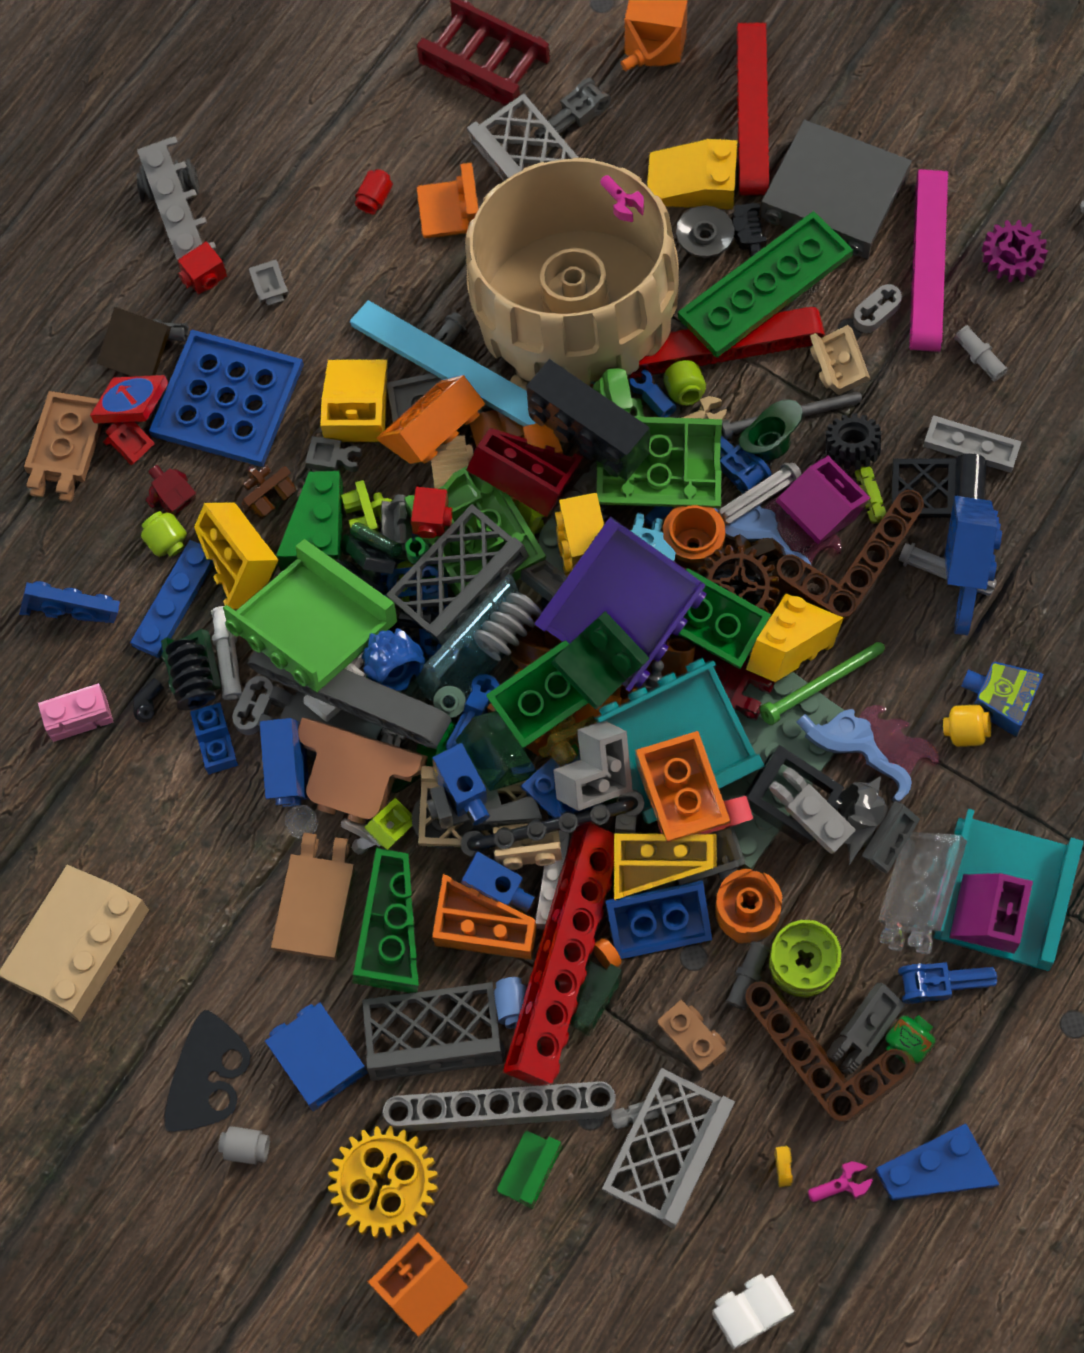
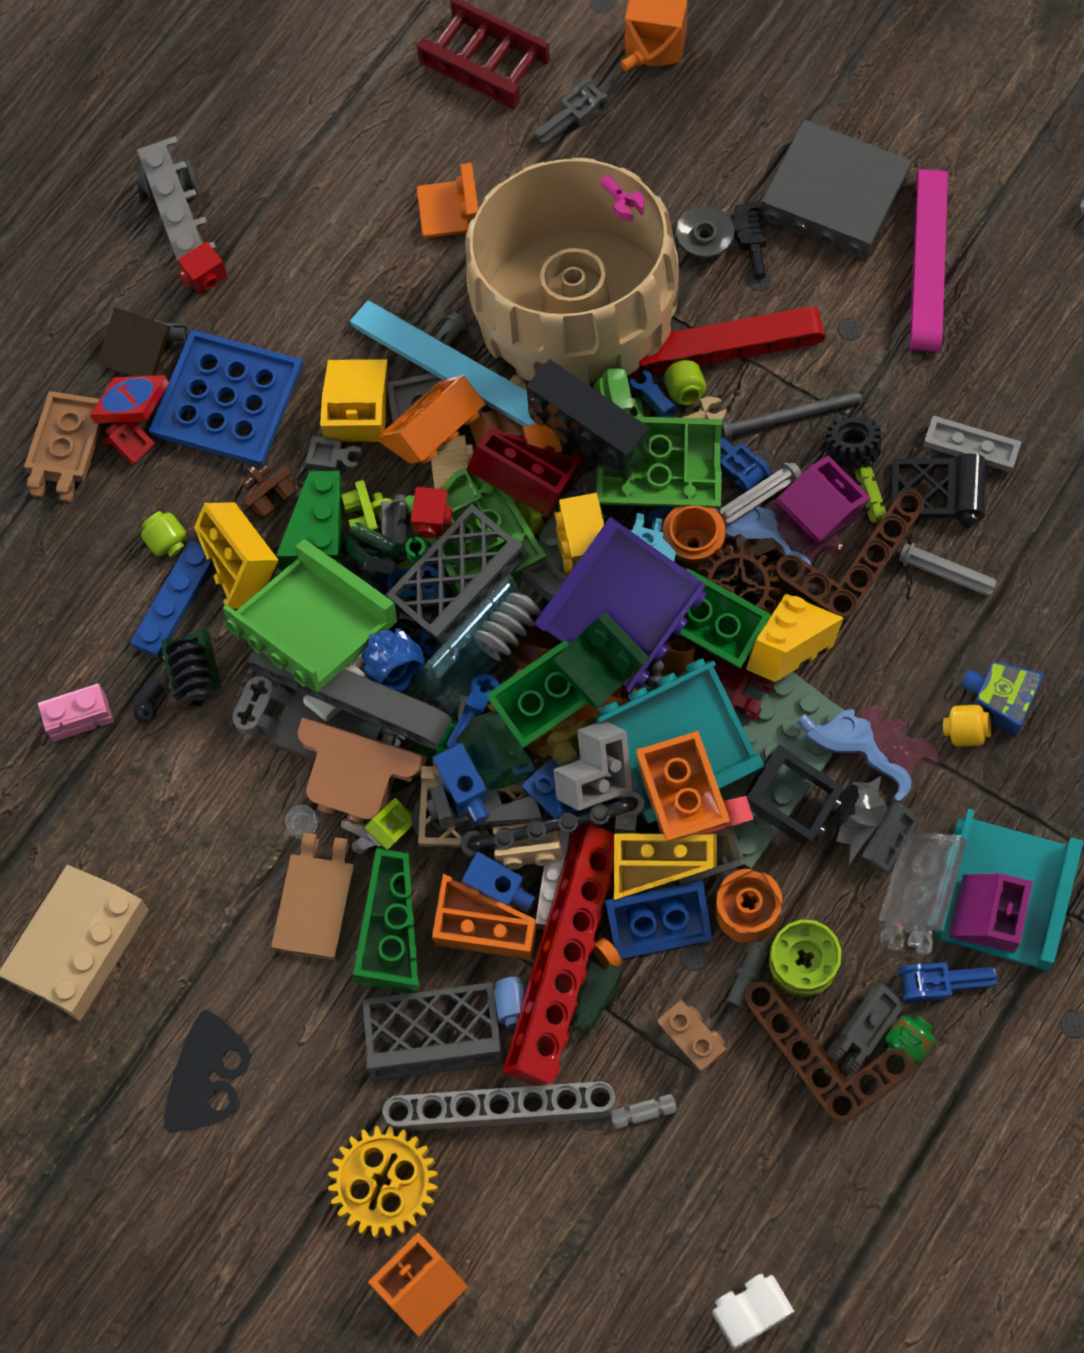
(56, 602): blue wing -> none
(170, 490): dark red piece -> none
(214, 738): blue slope -> none
(227, 656): white pin -> none
(244, 1145): light grey brick -> none
(268, 282): light grey bracket -> none
(284, 762): blue brick -> none
(316, 1055): blue panel -> none
(373, 191): red brick -> none
(459, 696): sand green brick -> none
(497, 155): light grey fence -> none
(529, 1168): green panel -> none
(695, 174): yellow slope -> none
(695, 1160): light grey fence -> none
(752, 109): red beam -> none
(765, 284): green plate -> none
(771, 431): dark green piece -> none
(772, 712): bright green bar -> none
(783, 1161): yellow tile -> none
(813, 812): light grey hinge -> none
(839, 360): tan bracket -> none
(842, 1184): dark pink bar -> none
(873, 304): light grey beam -> none
(939, 1166): blue wing -> none
(969, 553): blue brick -> none
(980, 353): light grey pin -> none
(1011, 254): magenta gear -> none

